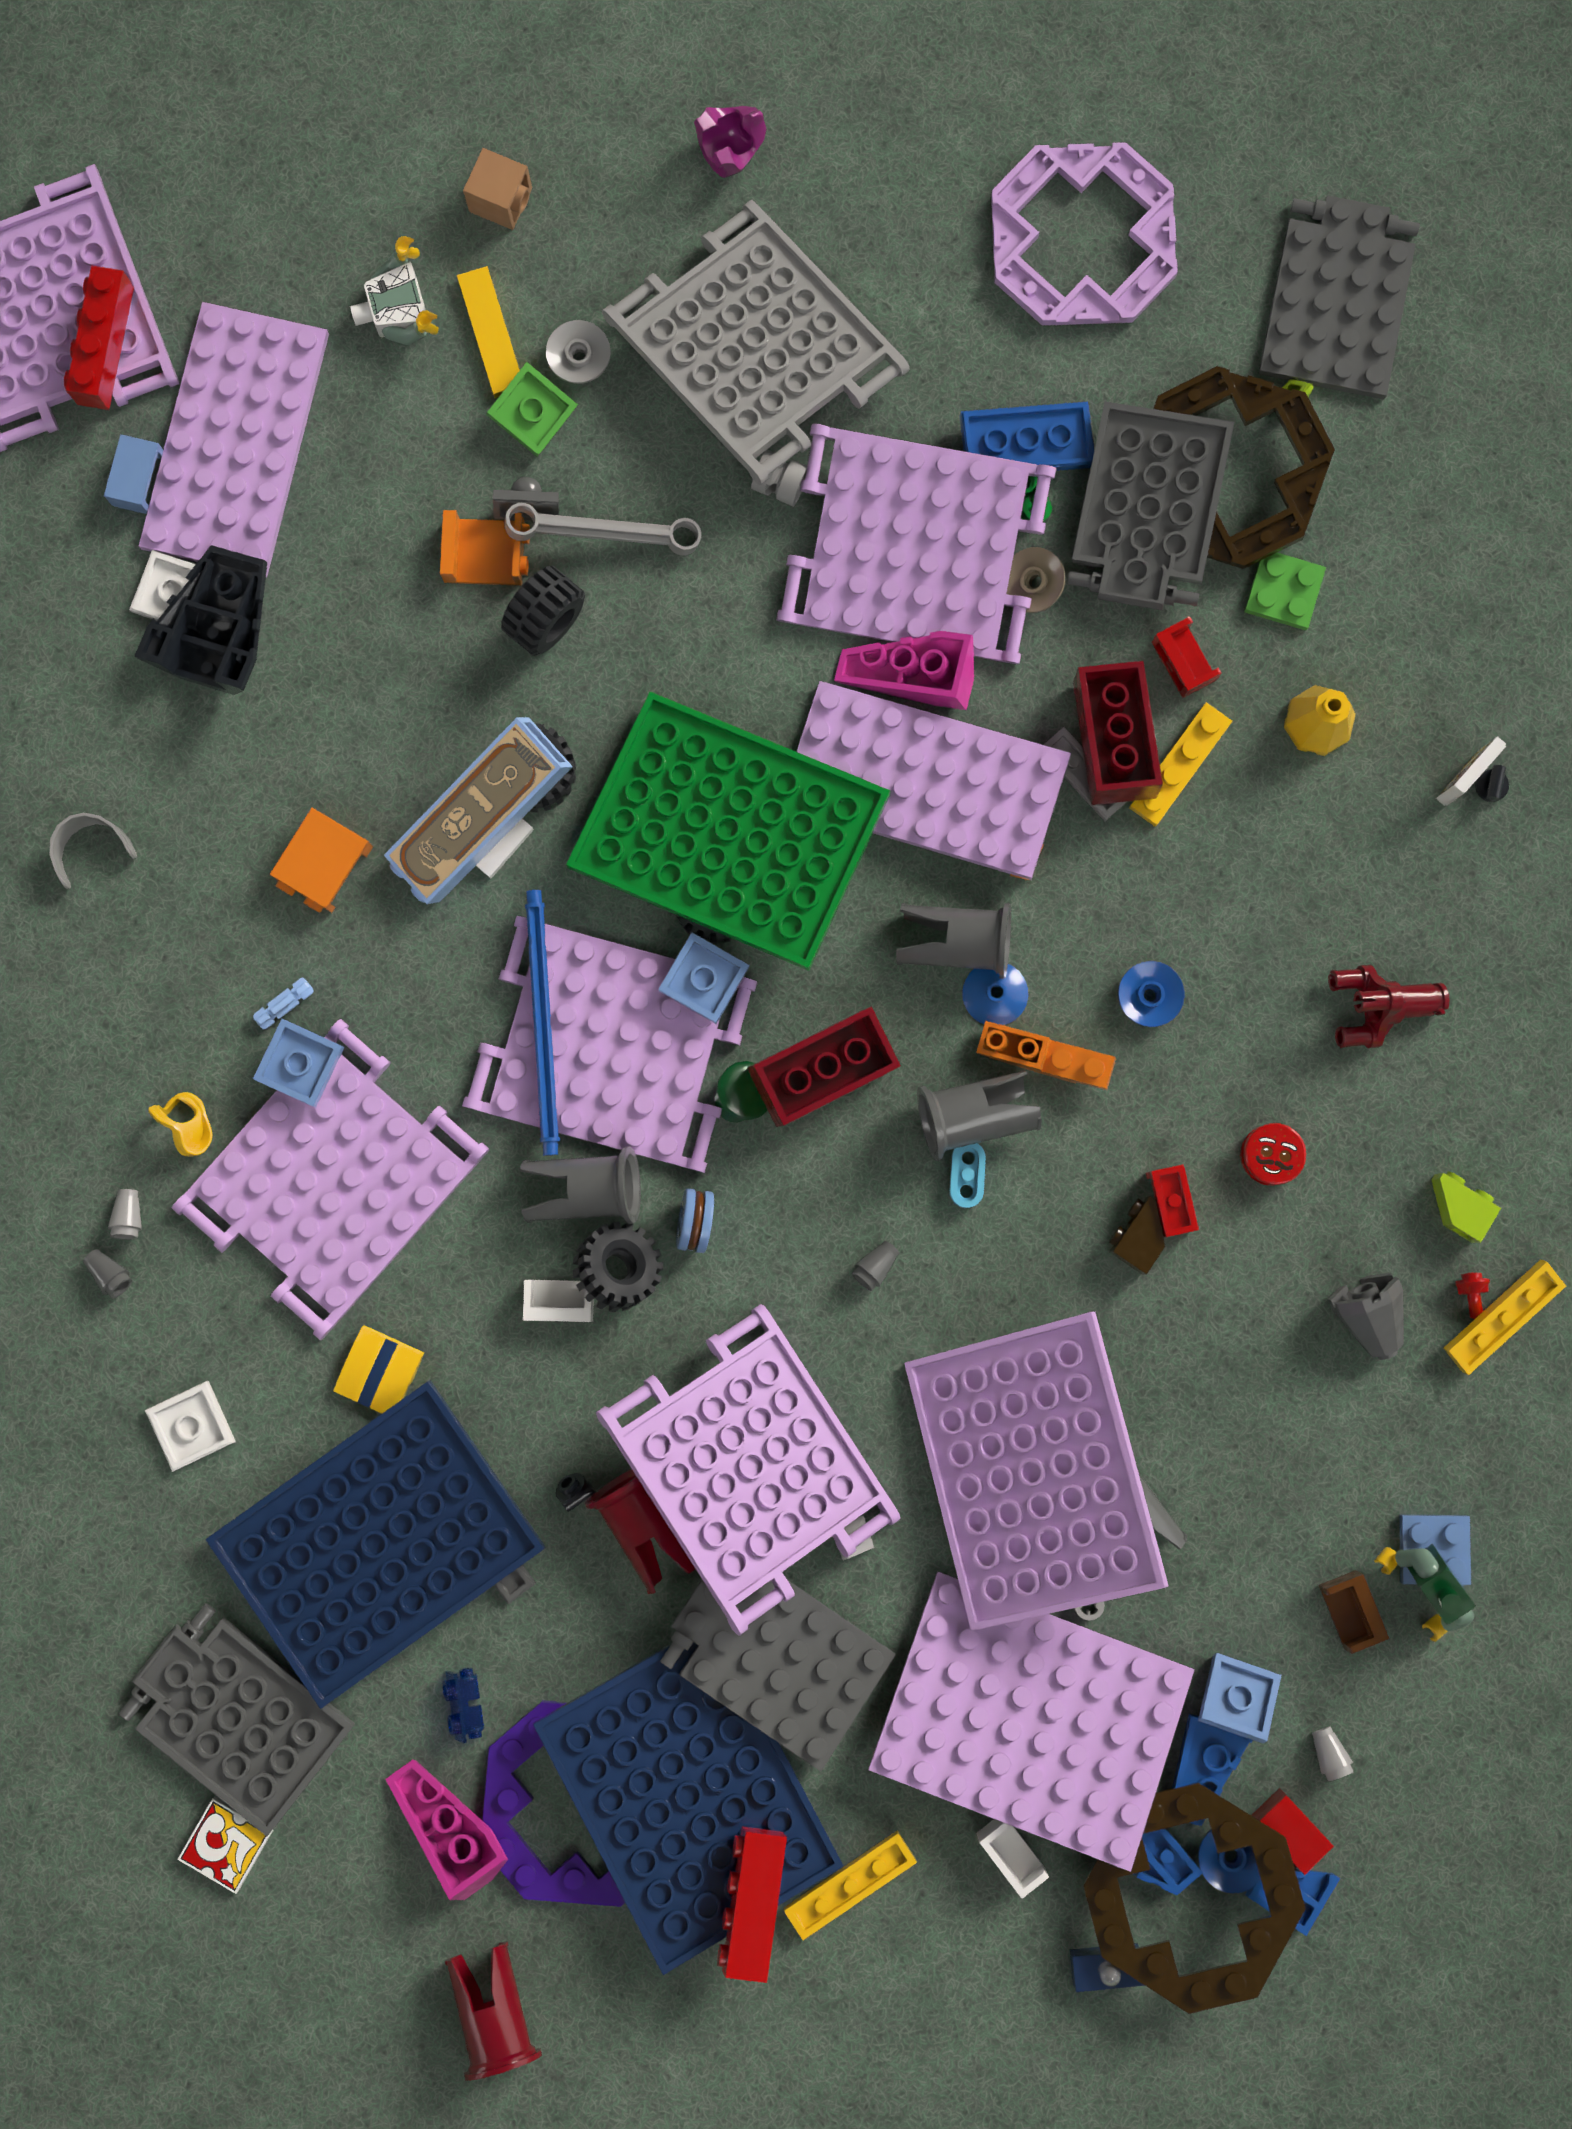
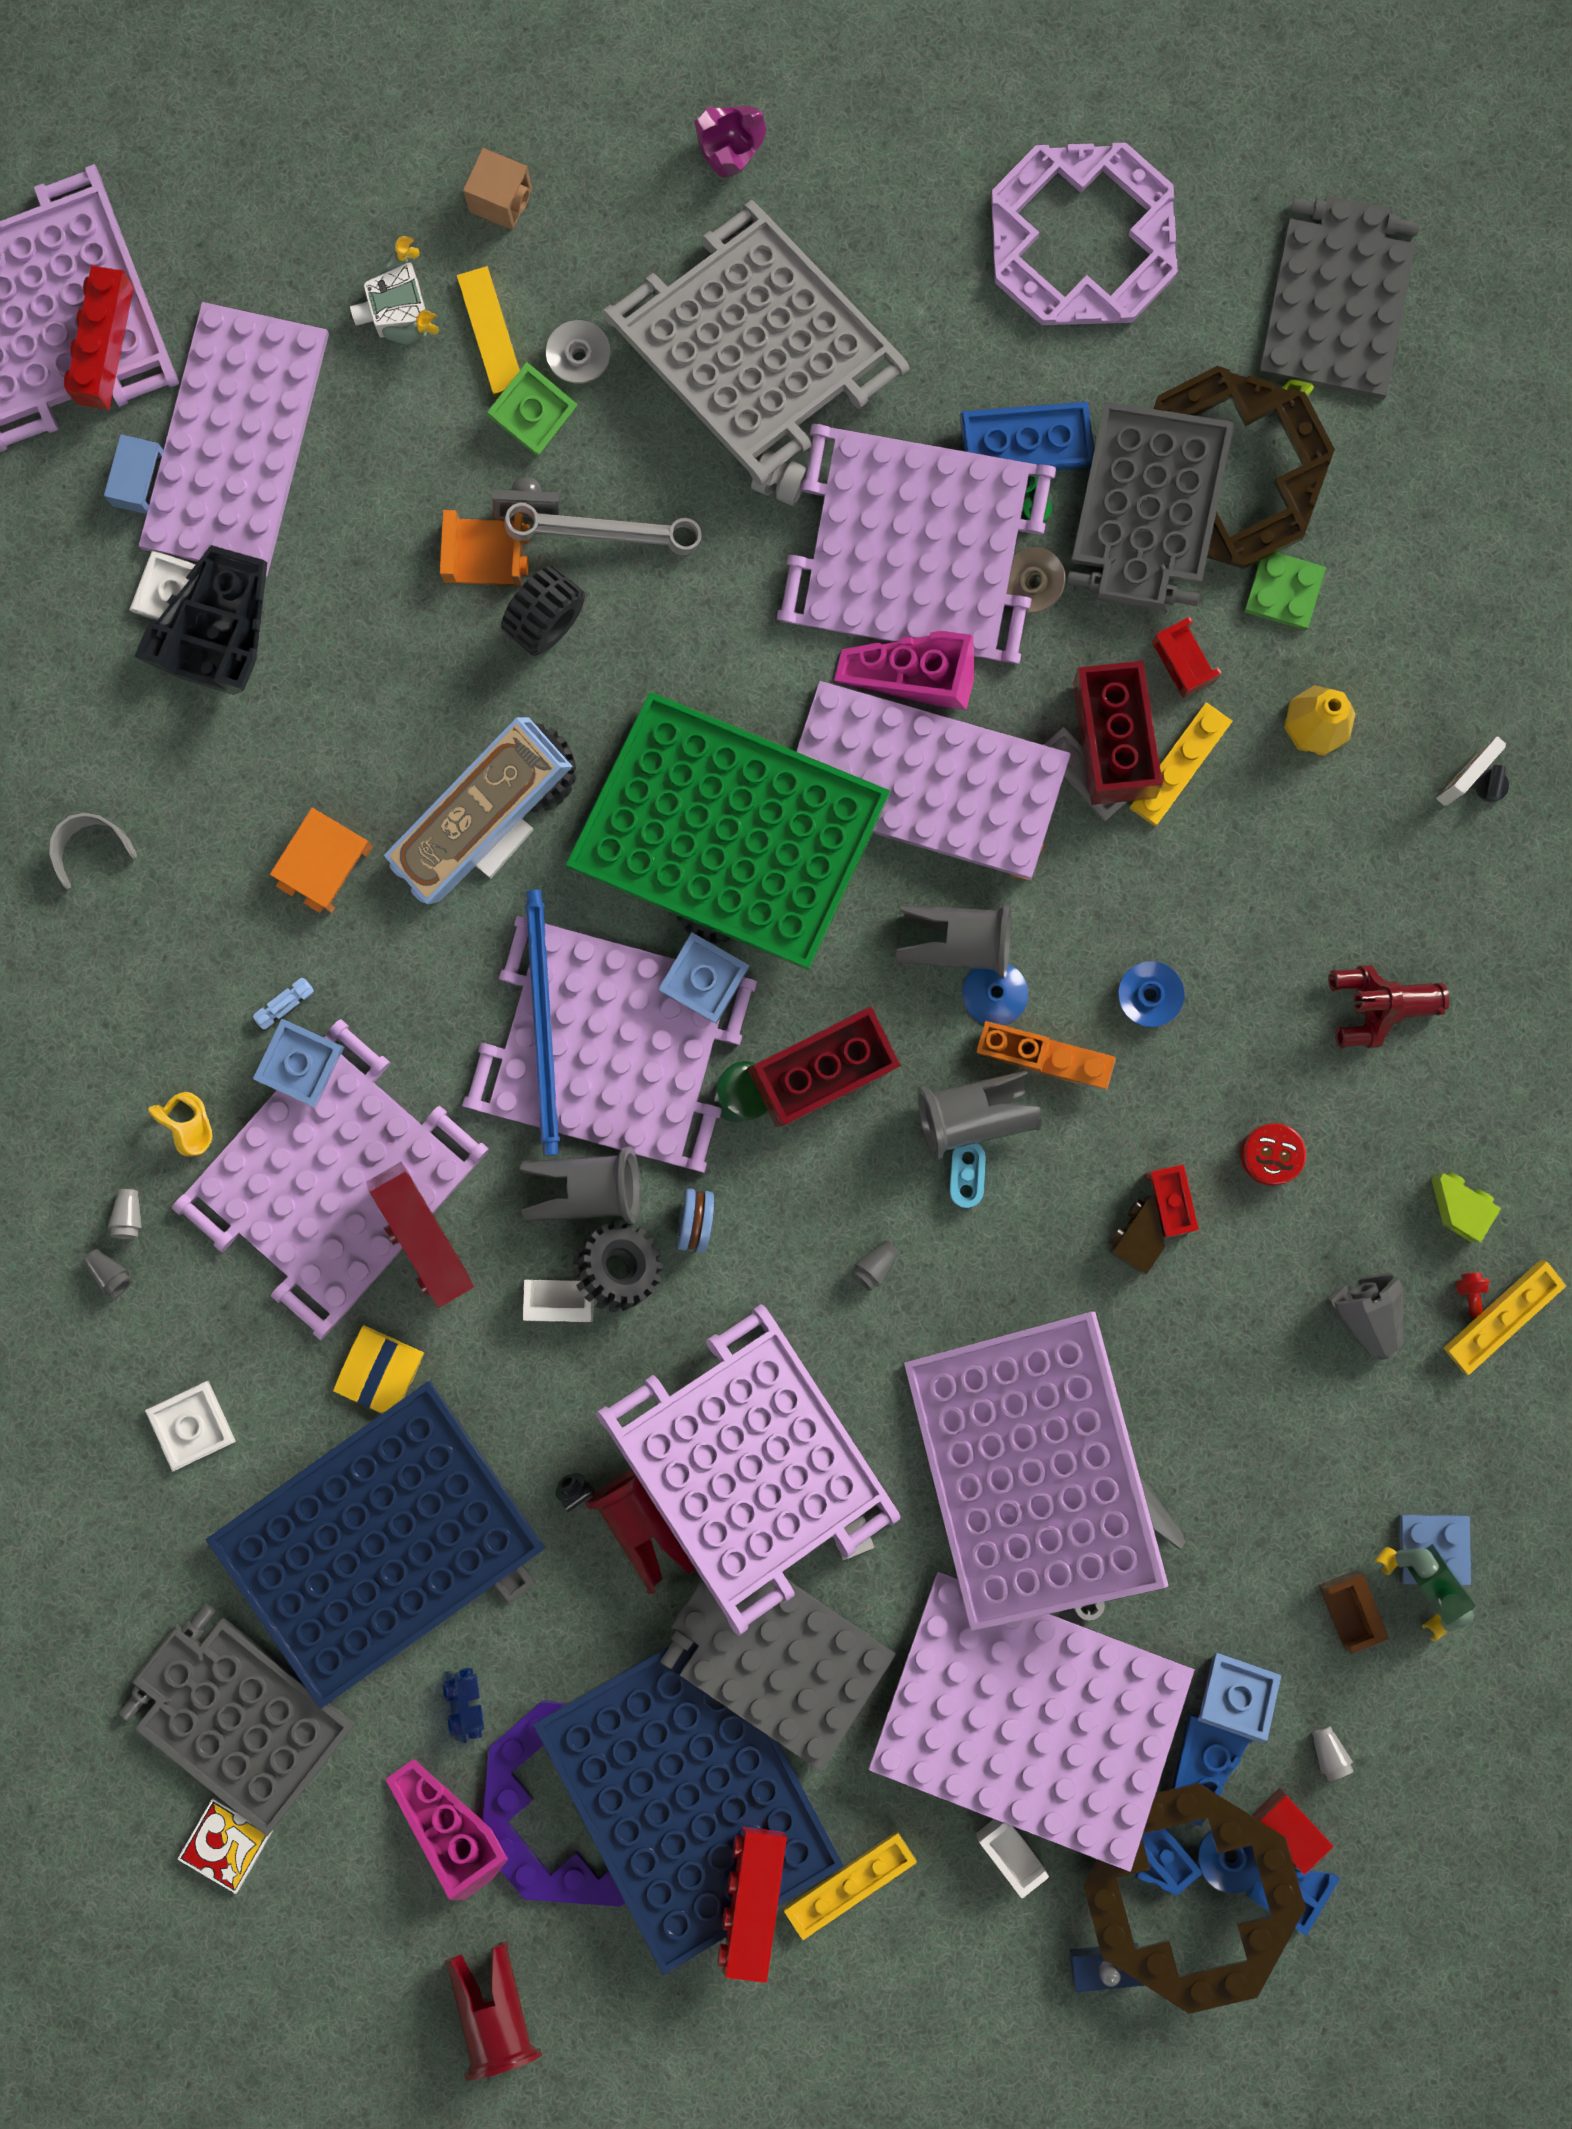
(419, 1234): none -> dark red brick

